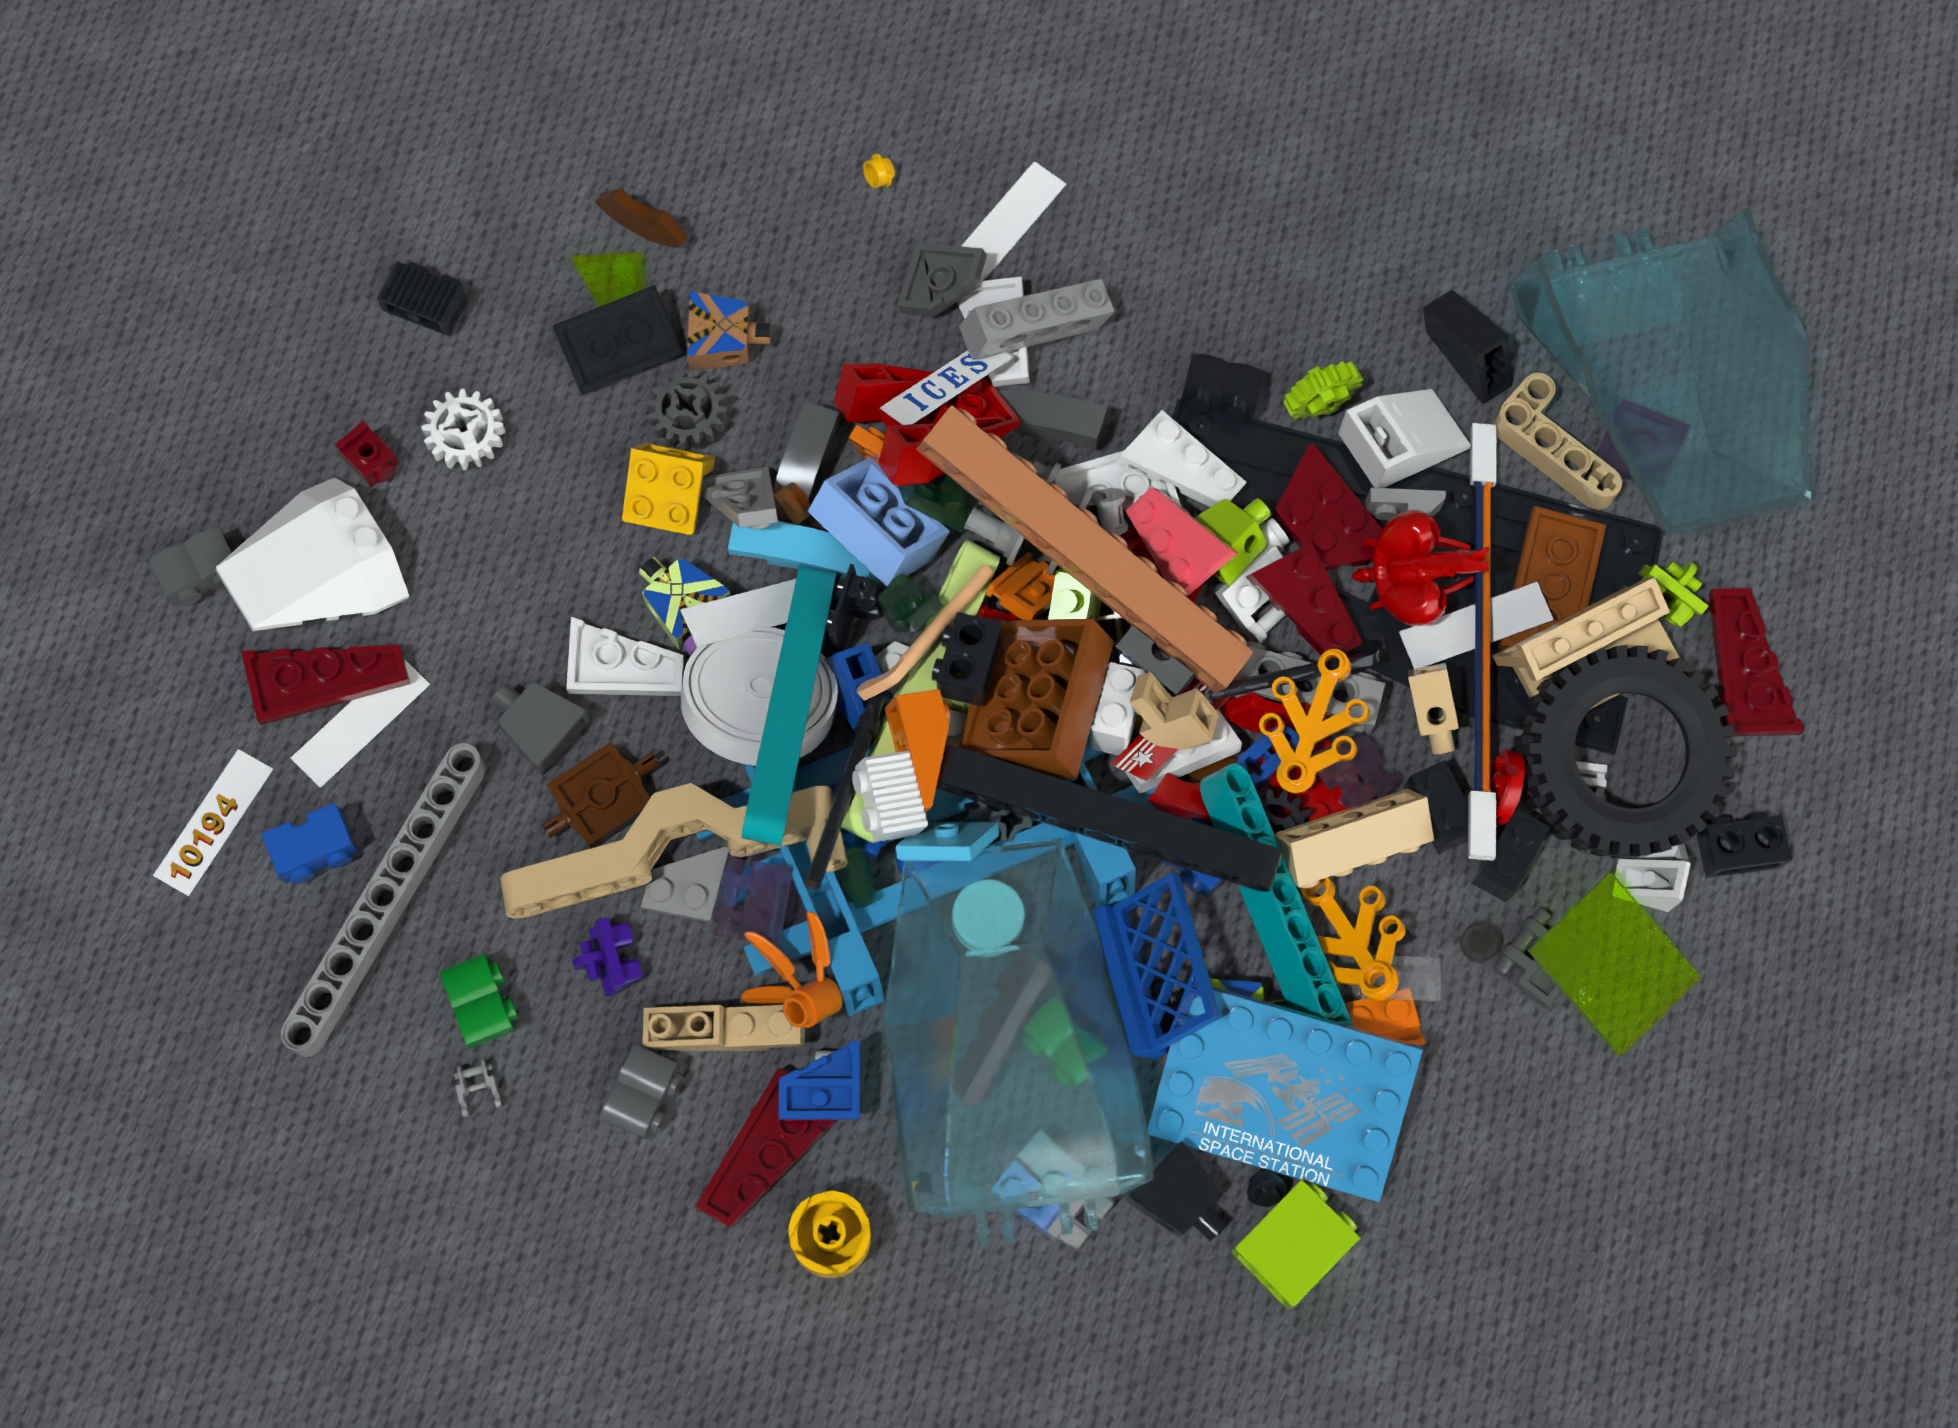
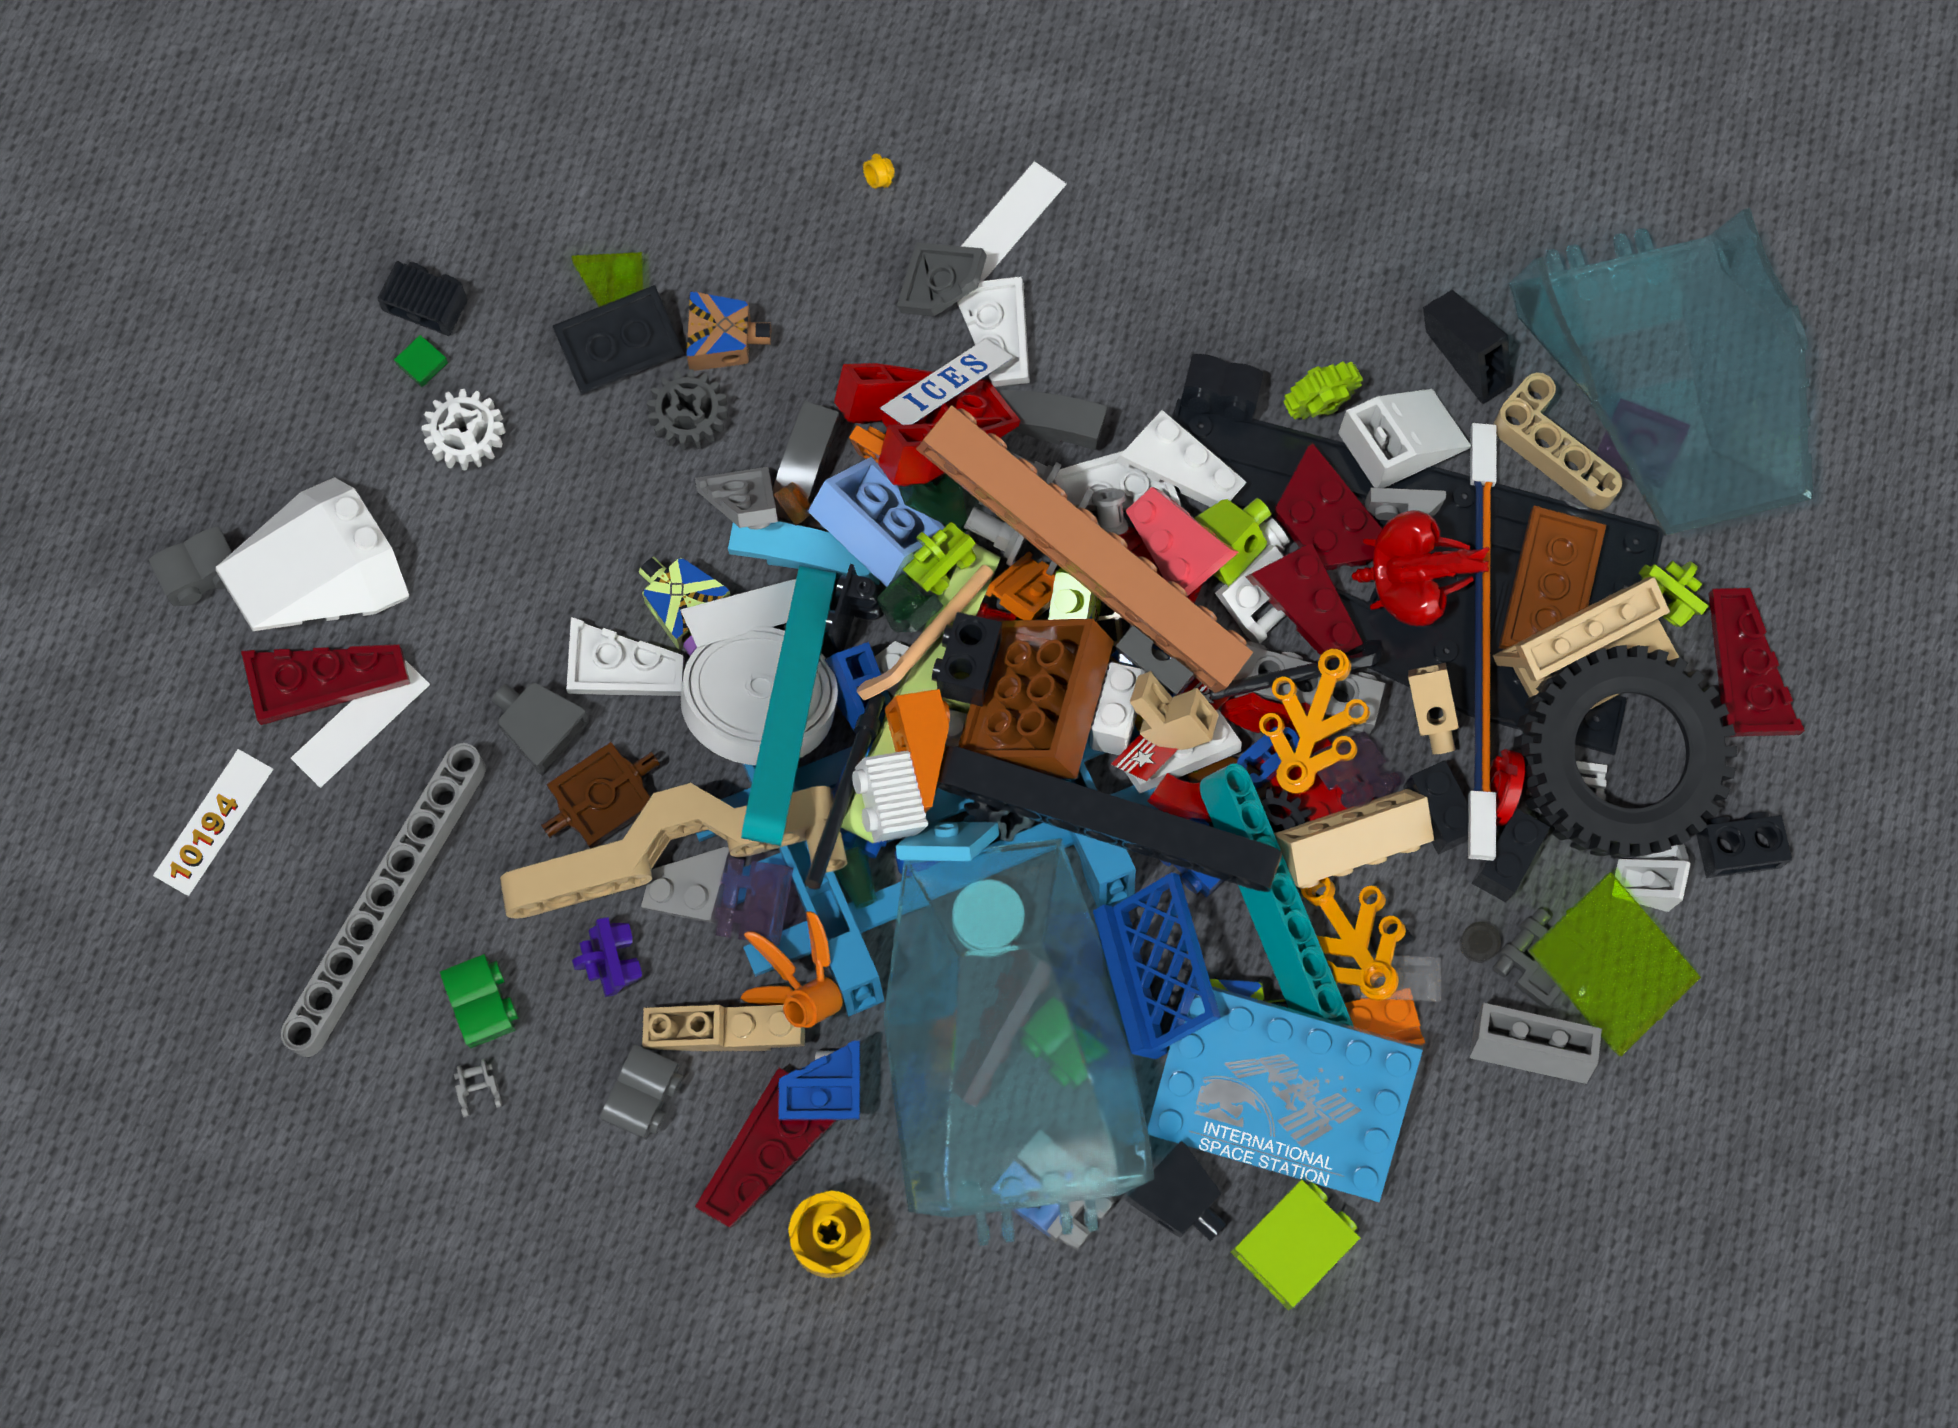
(310, 846): blue brick -> none
(355, 448): dark red brick -> none
(421, 361): none -> green tile
(646, 222): reddish brown tile -> none
(665, 487): yellow bracket -> none
(938, 556): none -> lime hips
(1036, 318): light grey brick -> none
(1266, 1188): black plate -> none
(1456, 631): white sticker -> none
(1535, 1043): none -> light grey brick

